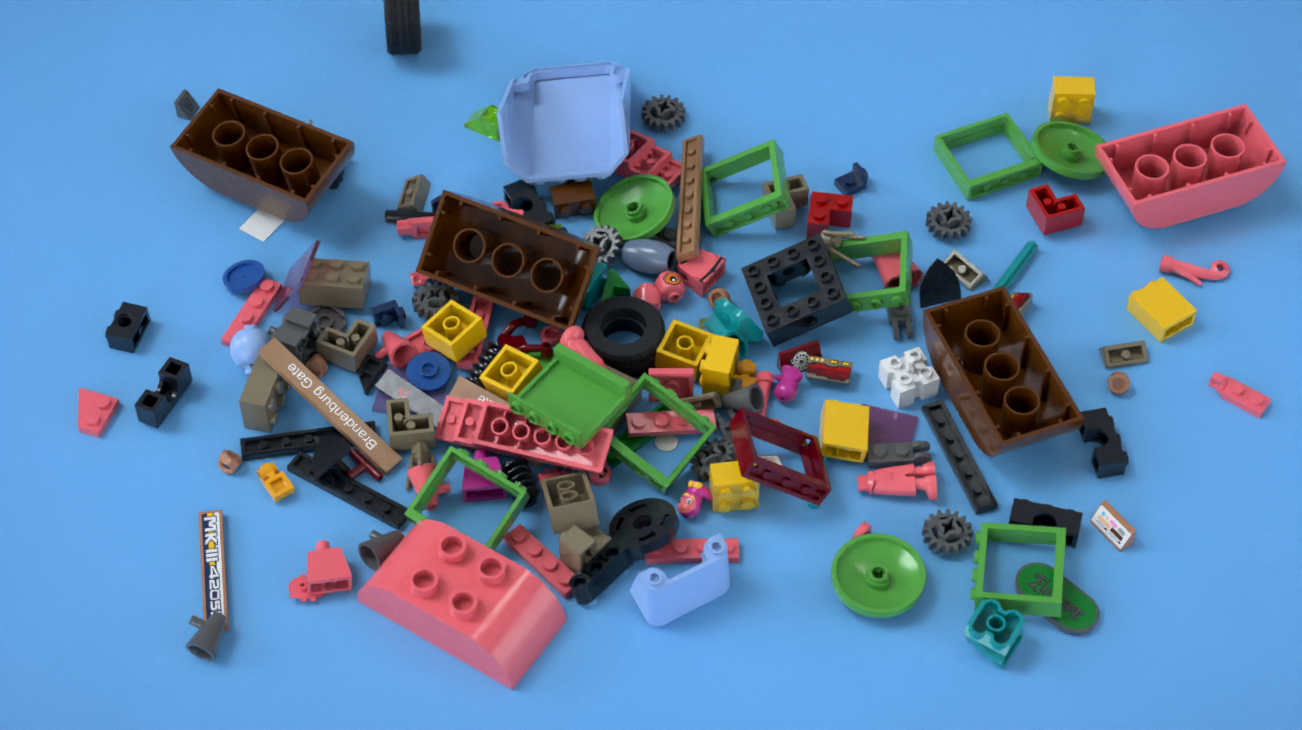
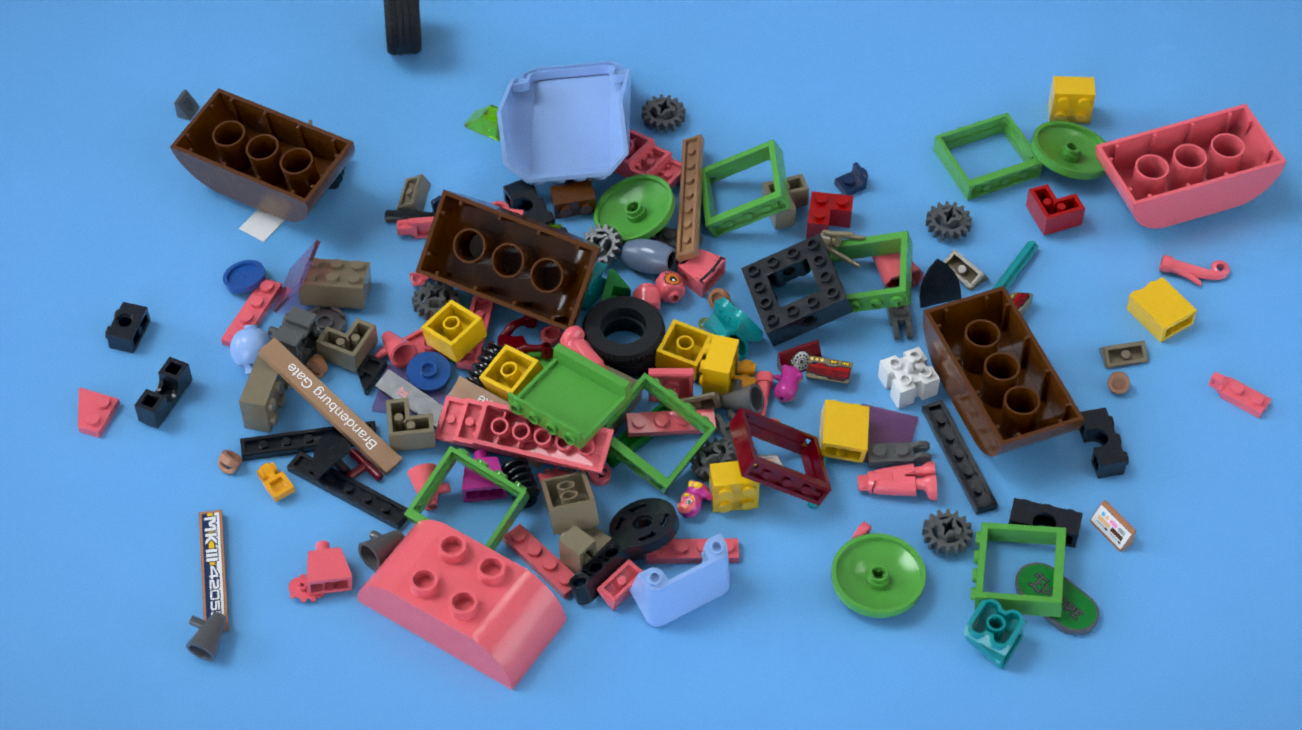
(388, 312): dark blue bracket -> none
(420, 455): dark tan plant -> none
(617, 586): none -> coral slope
(666, 442): white sticker -> none

